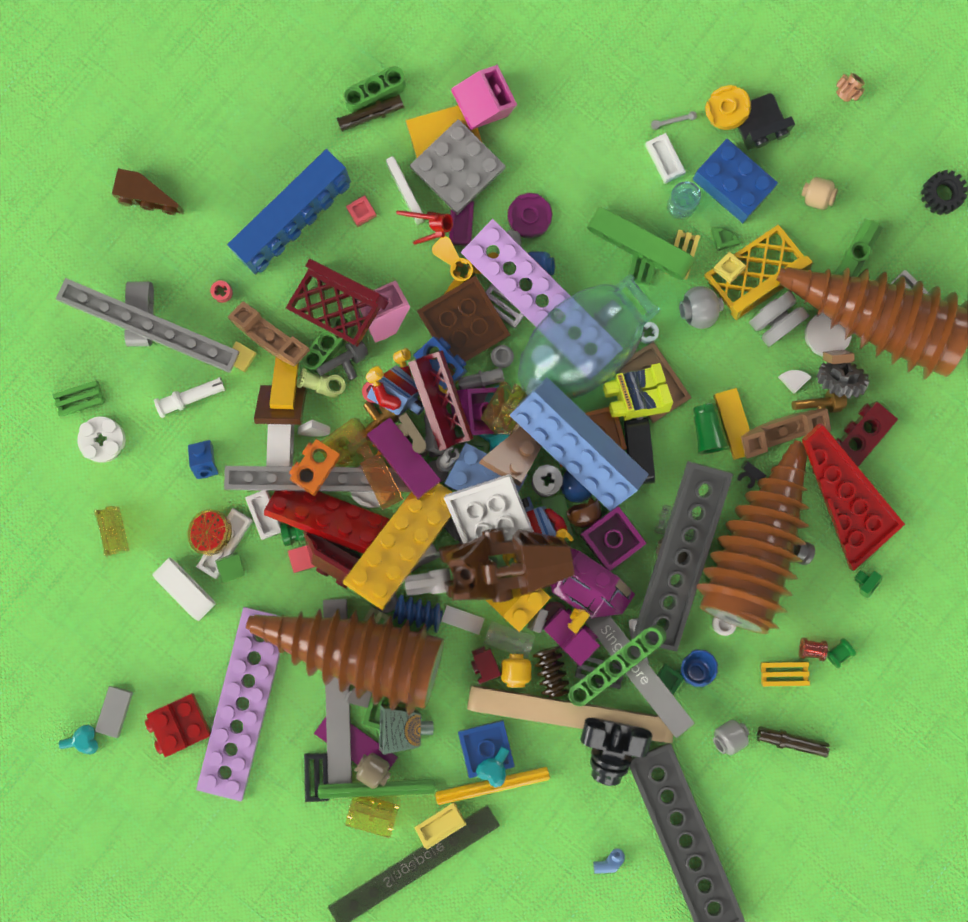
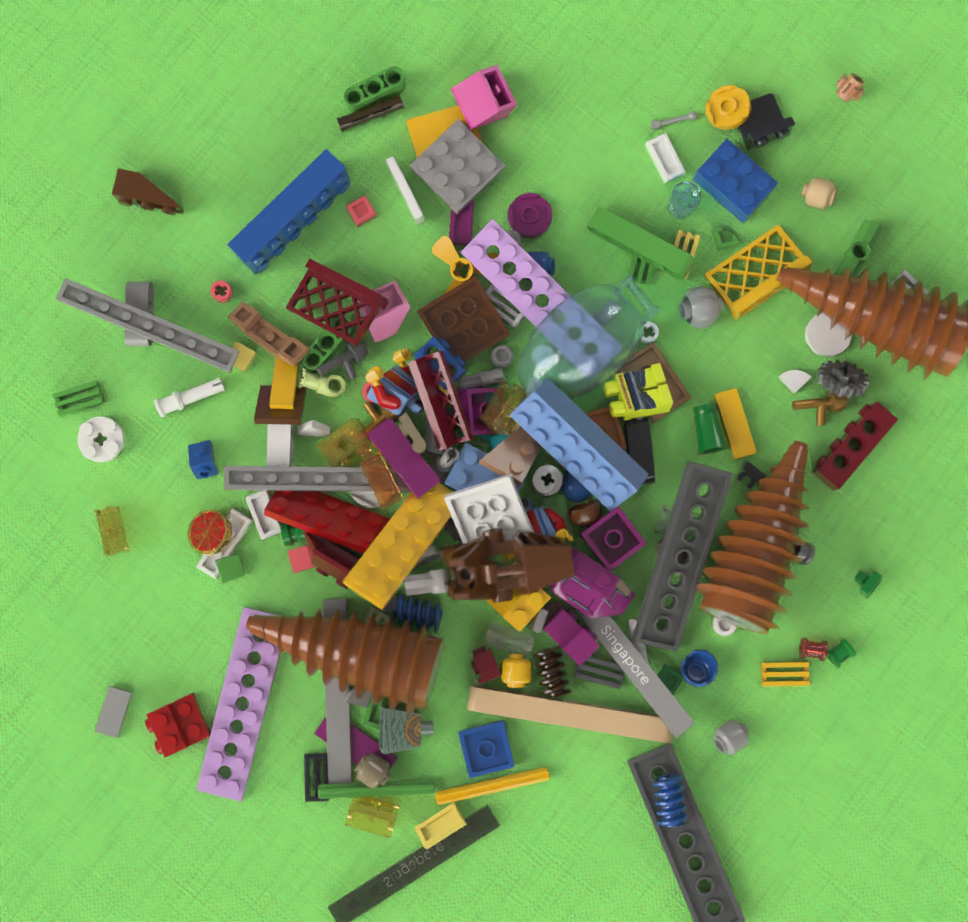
(82, 740): teal rock -> none
(184, 589): white beam -> none
(320, 469): orange brick -> none
(438, 222): red plant -> none
(462, 620): white sticker -> none
(493, 768): teal rock -> none
(578, 619): yellow tile -> none
(607, 670): bright green beam -> none
(611, 864): medium blue arm -> none
(613, 748): black beam -> none
(671, 800): none -> blue piece
(729, 267): light yellow tile -> none
(778, 318): light grey wheel -> none
(783, 430): medium nougat slope -> none
(784, 739): dark brown pin -> none
(838, 356): medium nougat tile -> none
(855, 506): red wing -> none
(956, 187): black tyre -> none

